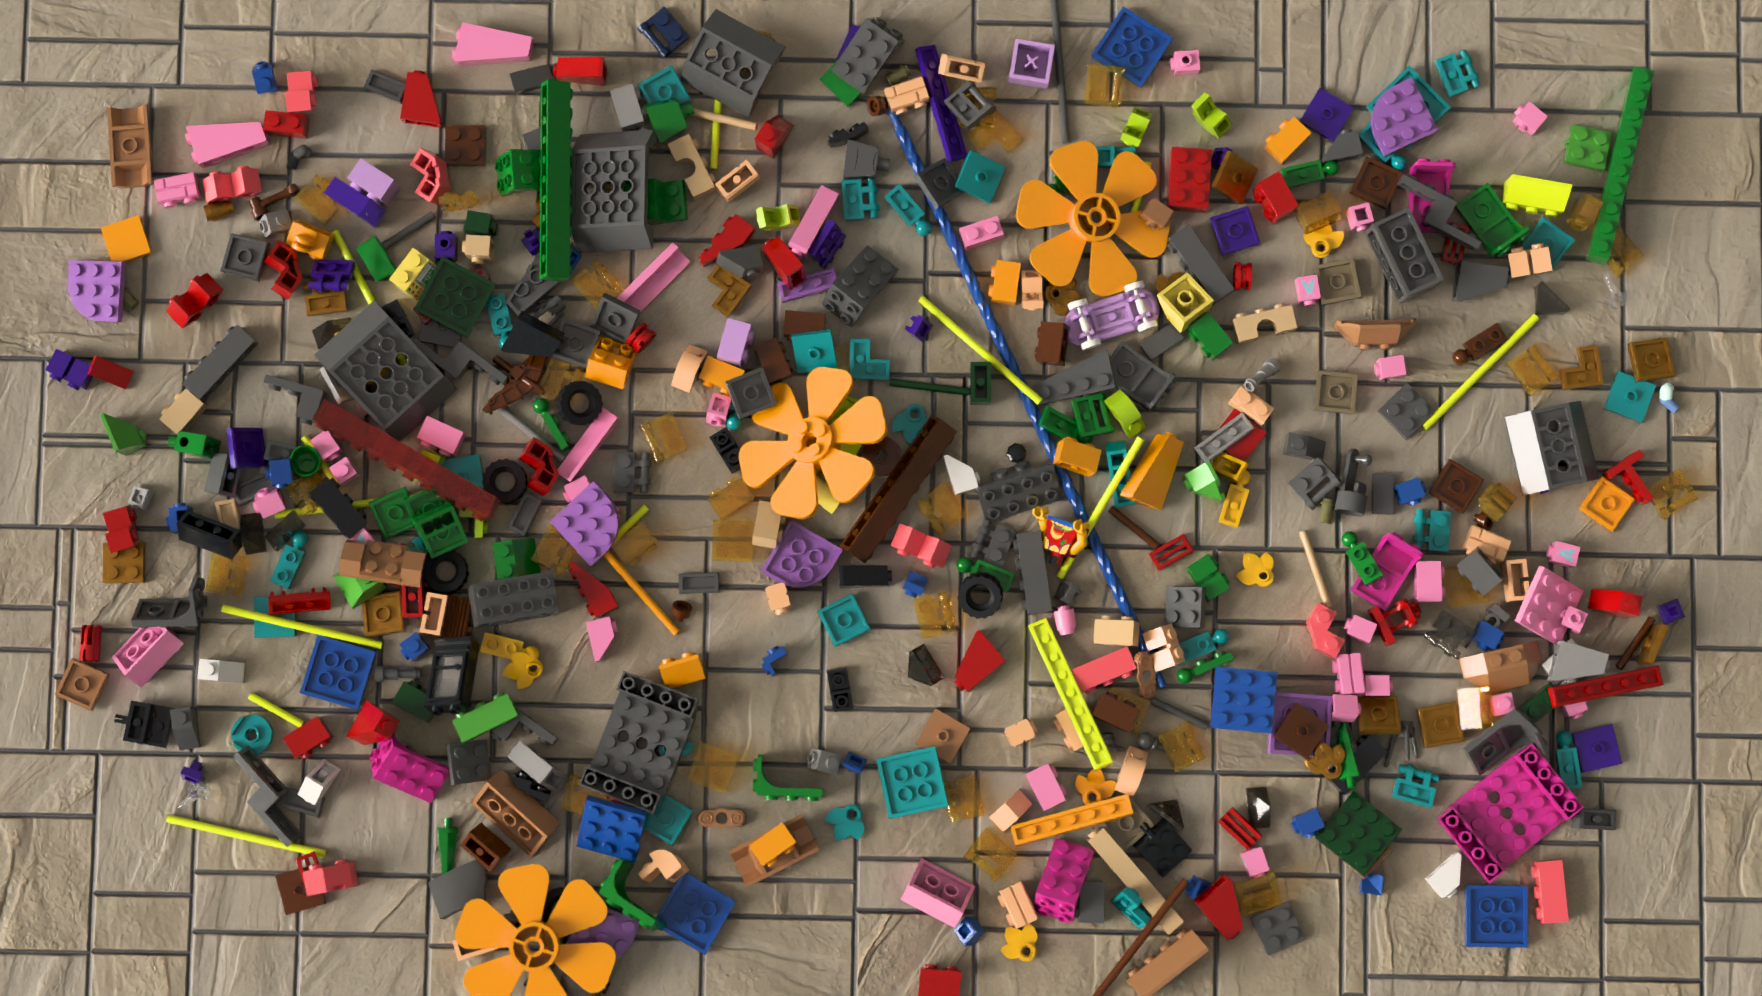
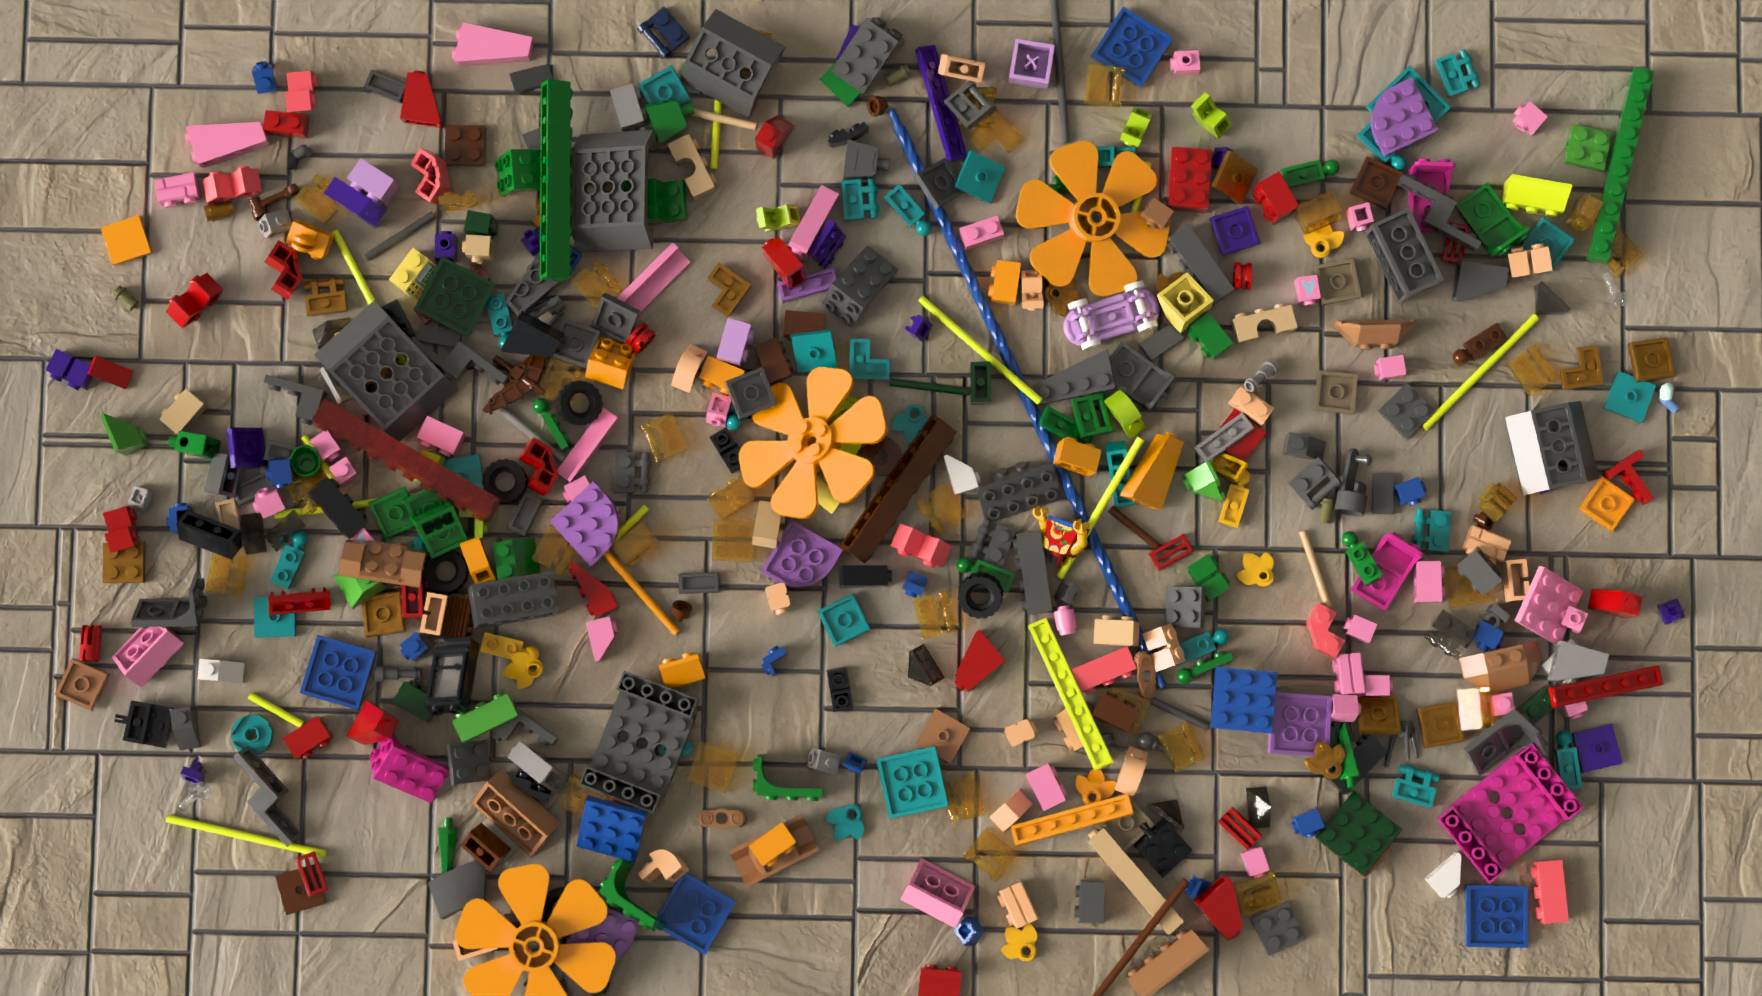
(97, 289): medium lavender plate -> none
(130, 147): medium nougat piece -> none
(219, 363): dark grey brick -> none
(245, 257): dark grey plate -> none
(295, 802): dark grey tile -> none
(301, 626): neon yellow piece -> none
(318, 781): white slope -> none
(330, 878): coral brick -> none
(332, 270): dark purple plate -> none
(376, 258): green piece -> none
(477, 561): none -> light orange slope
(581, 70): red slope -> none
(668, 820): teal plate -> none
(734, 235): red slope -> none
(737, 181): light nougat brick -> none
(742, 262): dark grey slope -> none
(906, 96): light nougat brick -> none
(1016, 453): black tile -> none
(1052, 343): reddish brown brick -> none
(1063, 880): dark pink bracket -> none
(1128, 902): teal plate -> none
(1287, 140): light orange brick -> none
(1301, 731): reddish brown plate -> none
(1326, 115): dark purple plate -> none
(1344, 148): dark grey slope -> none
(1372, 884): blue slope -> none
(1409, 611): red tile -> none
(1456, 486): reddish brown plate -> none
(1563, 554): bright pink brick -> none
(1595, 819): dark grey slope -> none
(1635, 643): reddish brown bar -> none
(1652, 644): pearl gold plate -> none
(1668, 487): clear yellow plate -> none

